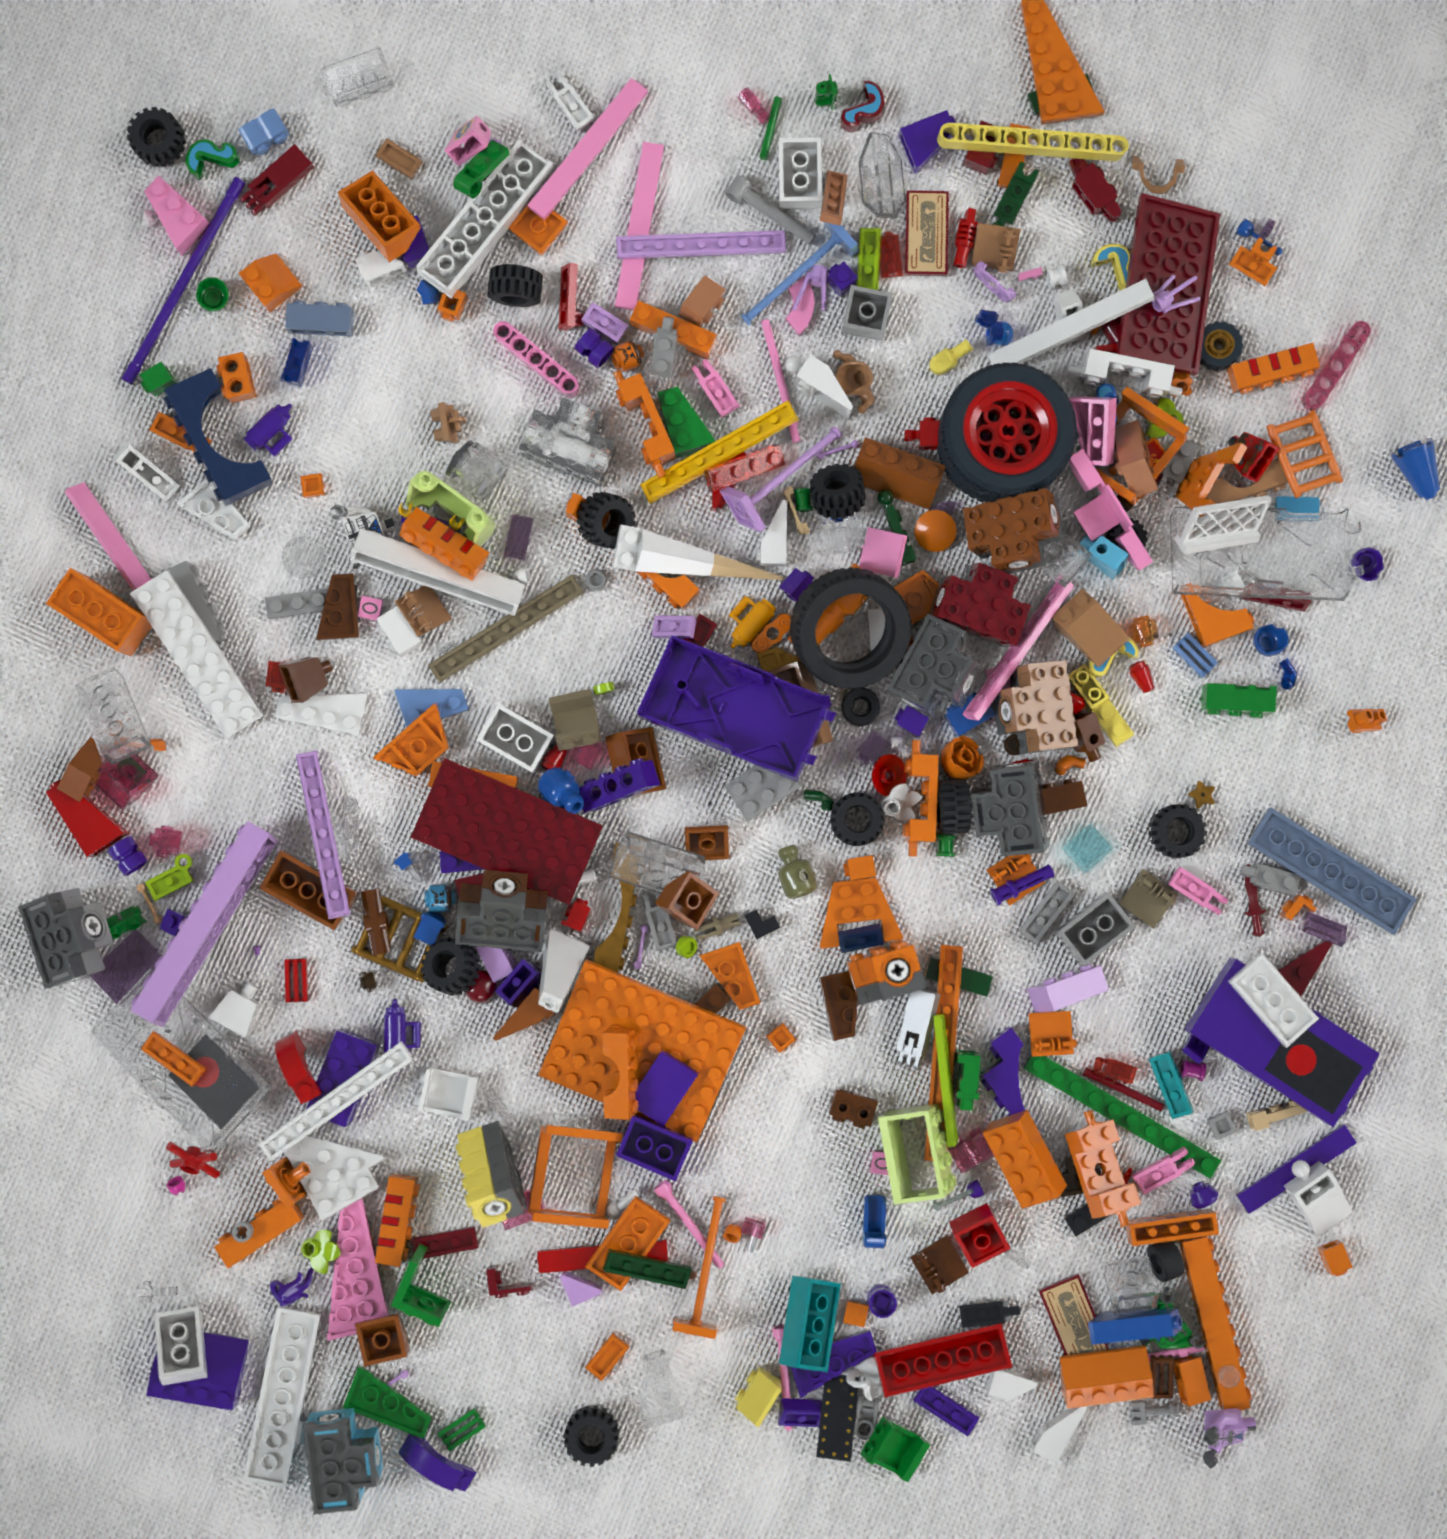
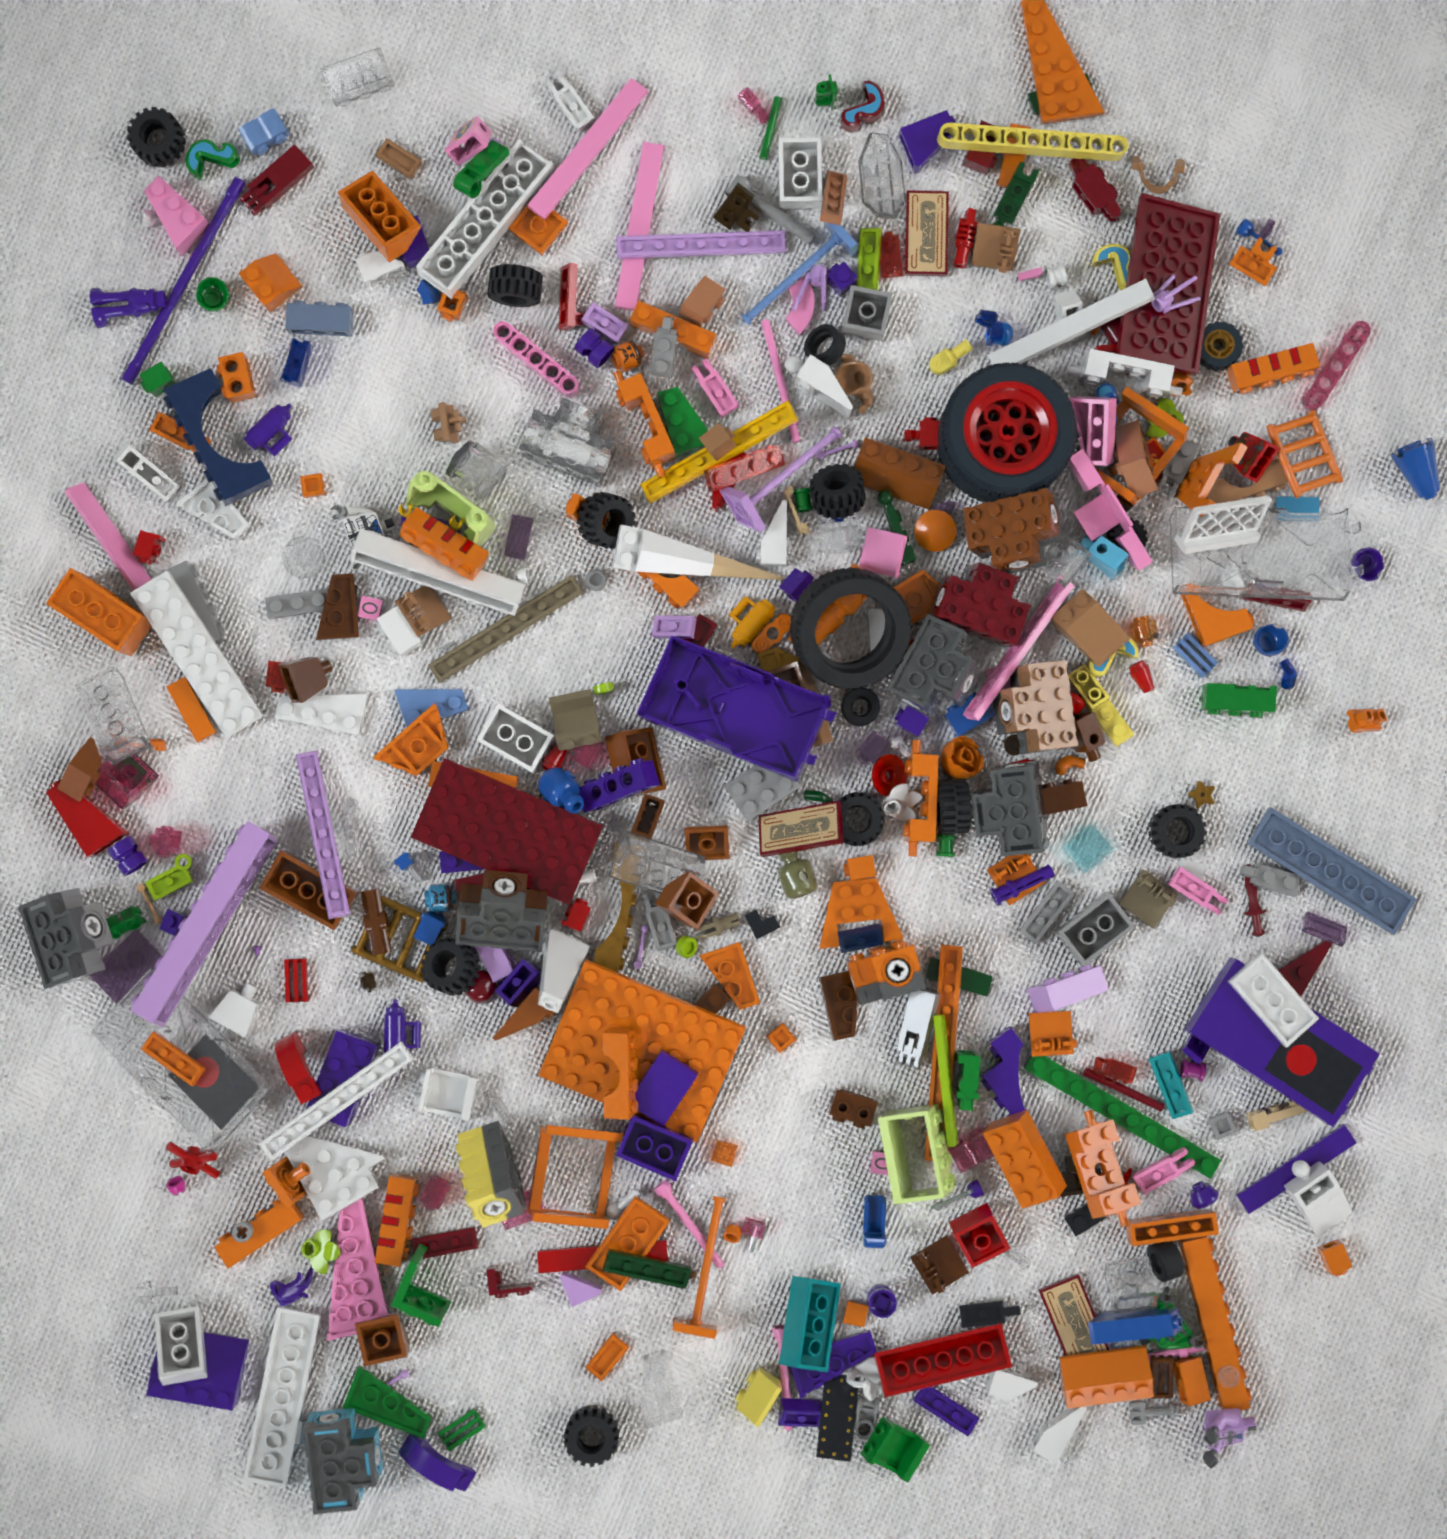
(139, 303): none -> dark purple piece
(148, 547): none -> red brick
(191, 709): none -> orange tile
(435, 1192): none -> clear pink brick
(648, 816): none -> reddish brown torso
(718, 441): none -> medium nougat brick
(724, 1152): none -> clear orange tile
(737, 209): none -> dark brown plate
(800, 829): none -> tile
(820, 334): none -> black tyre
(999, 291): lavender piece -> none
(1292, 907): orange bracket -> none

